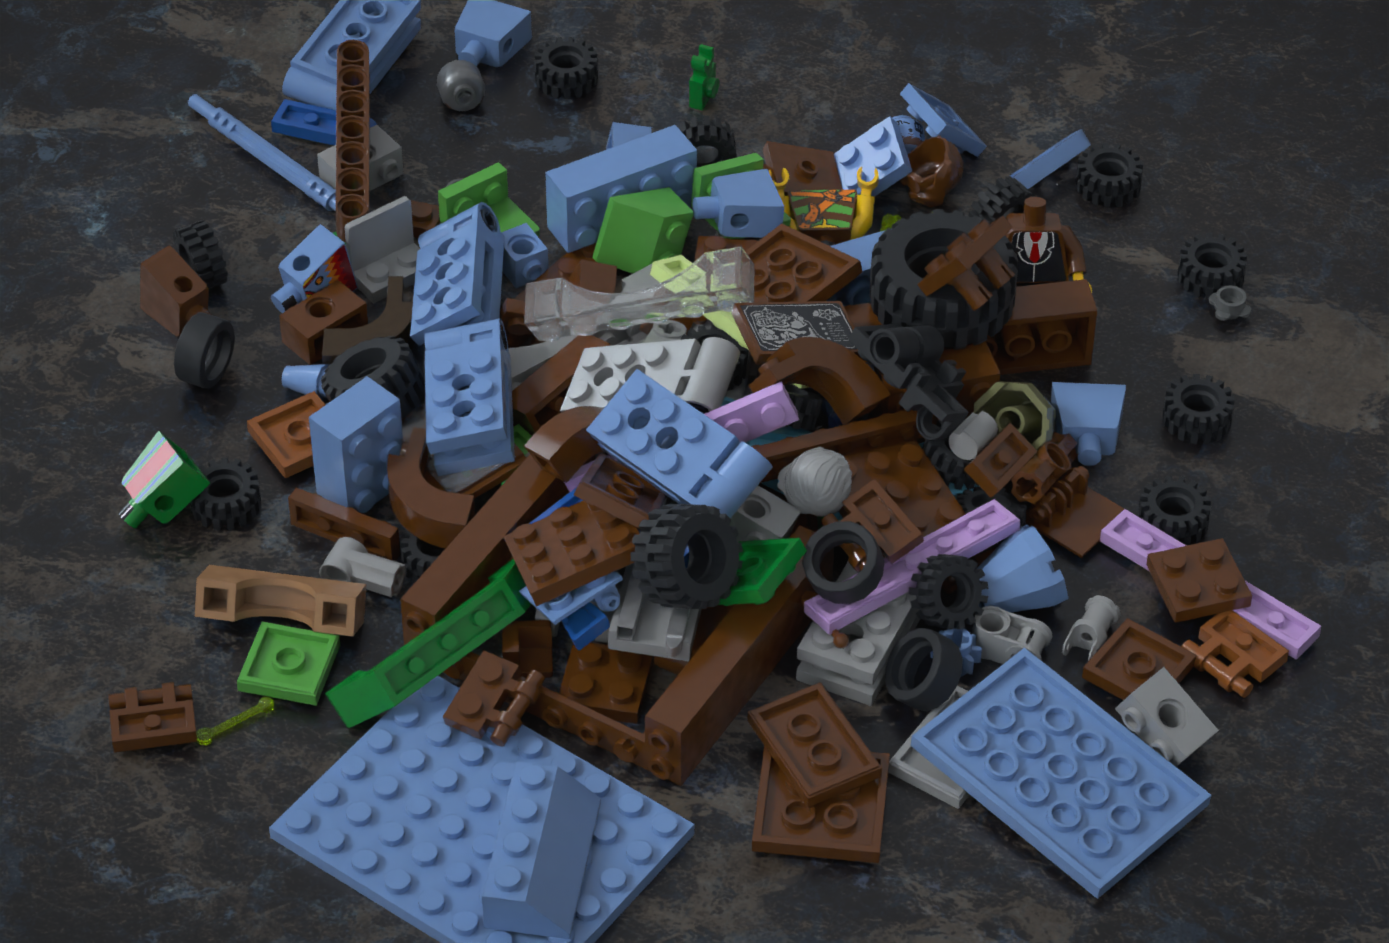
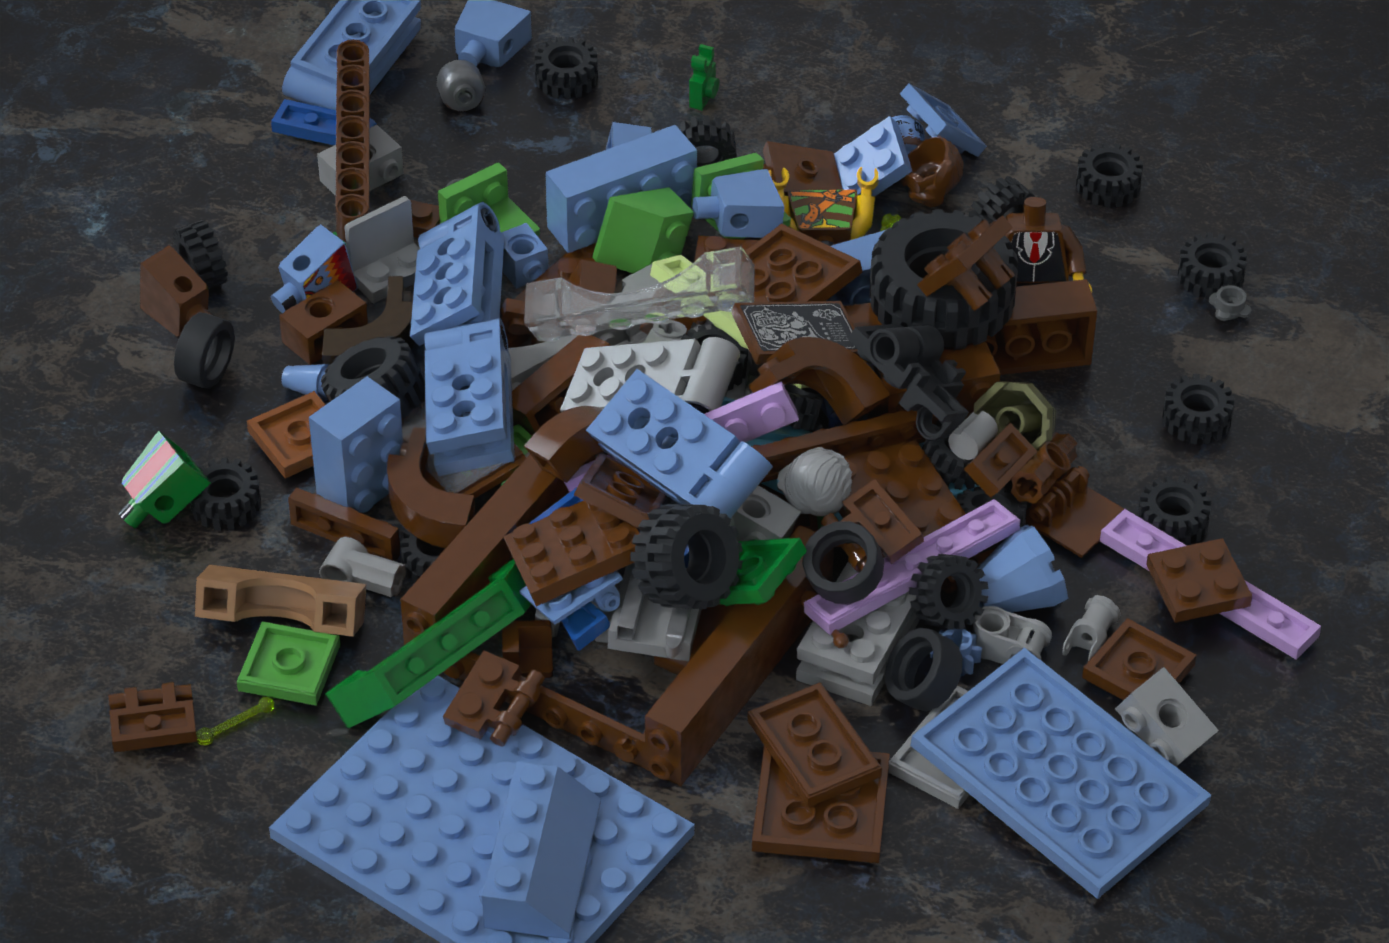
(266, 152): medium blue axle -> none
(607, 680): reddish brown plate -> none
(1052, 159): medium blue beam -> none
(1090, 416): medium blue torso -> none
(1243, 645): dark orange plate -> none

